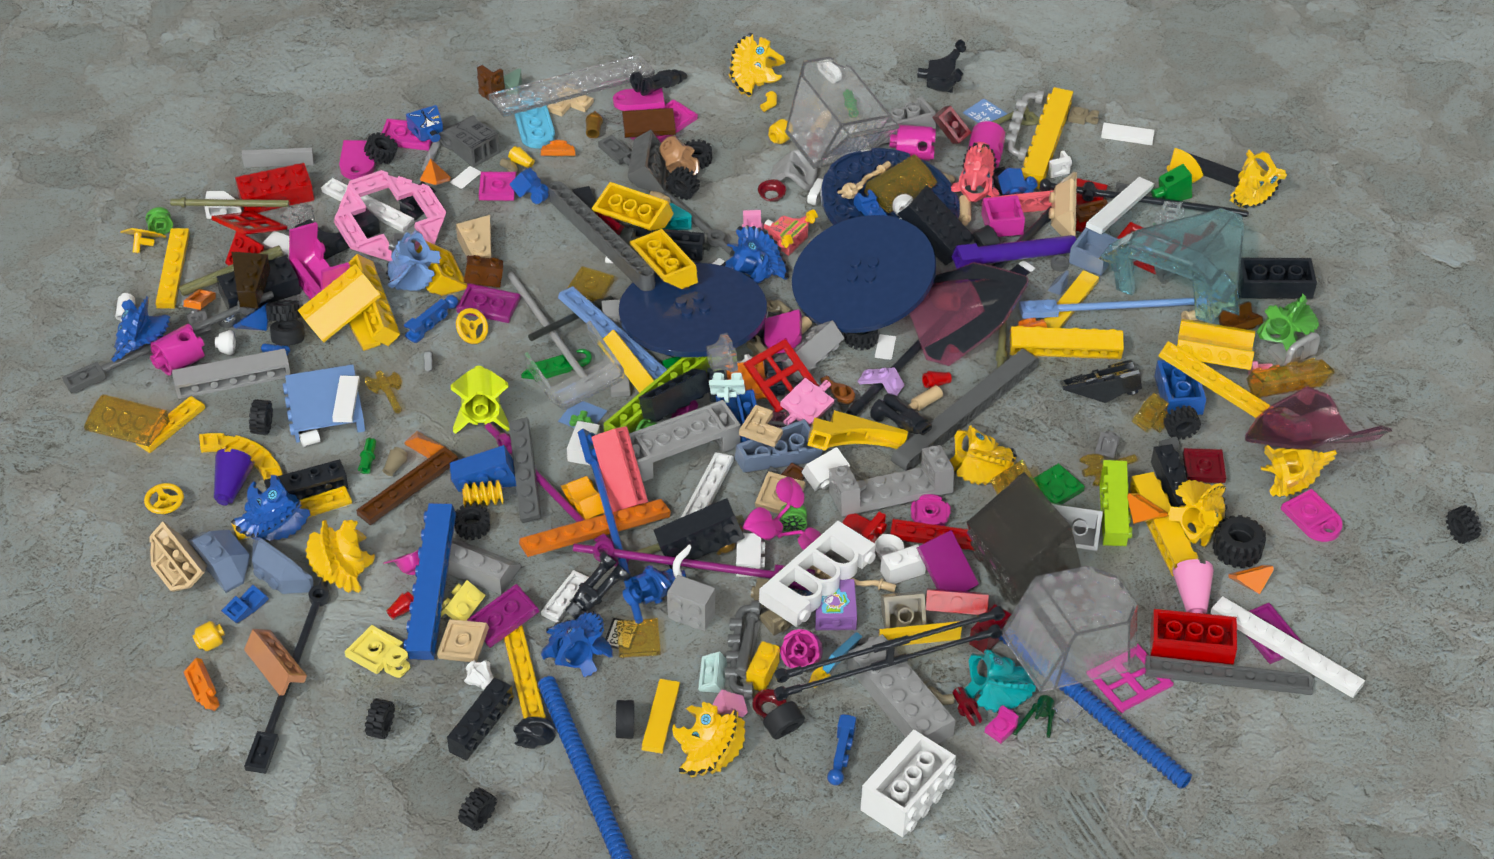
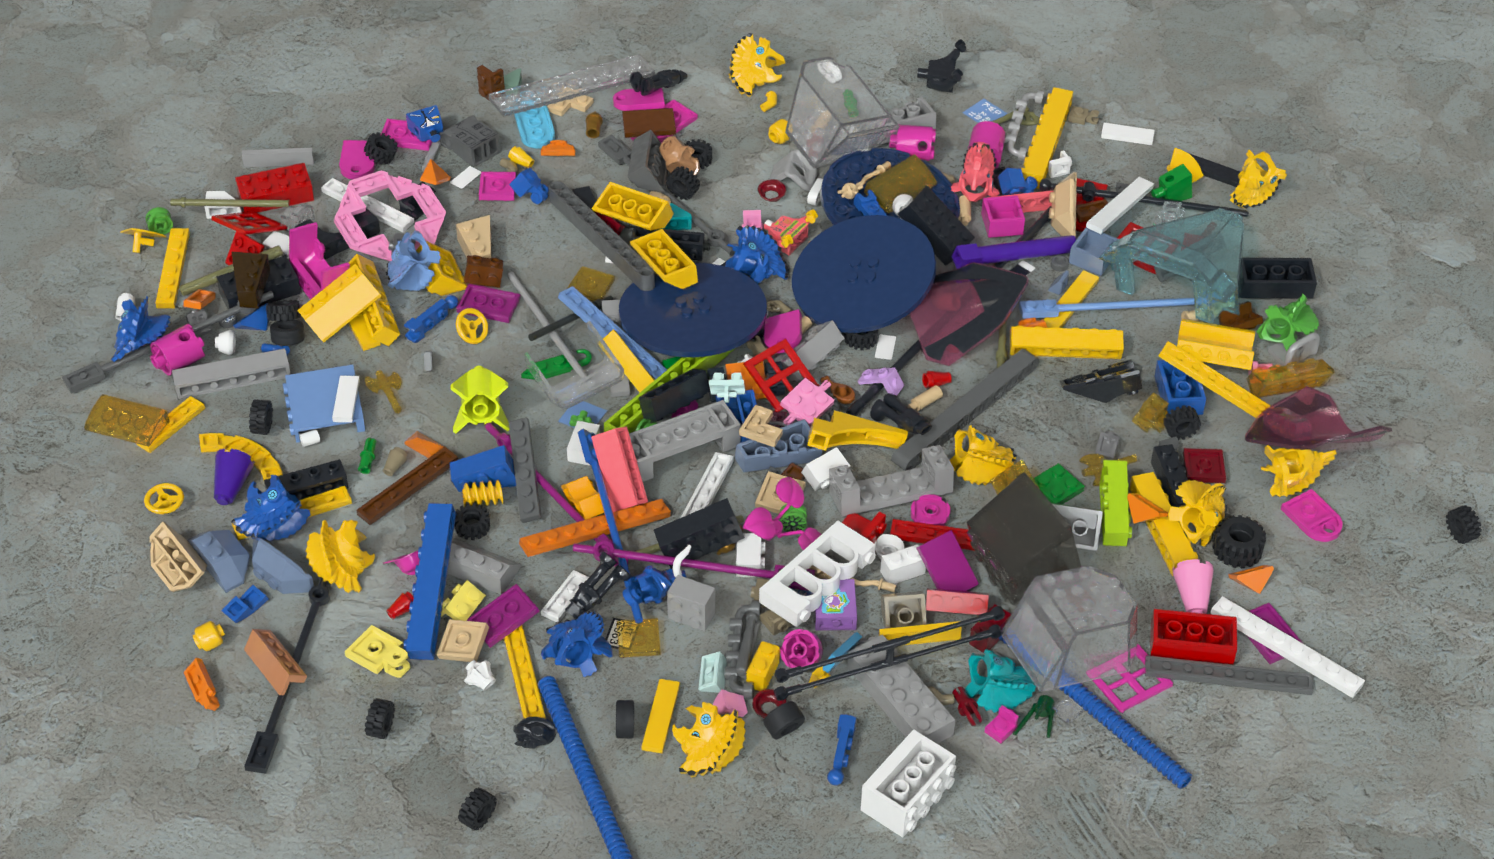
(480, 718): black brick -> none
(722, 354): clear brick -> none
(951, 124): dark red brick -> none
(986, 236): black tyre -> none

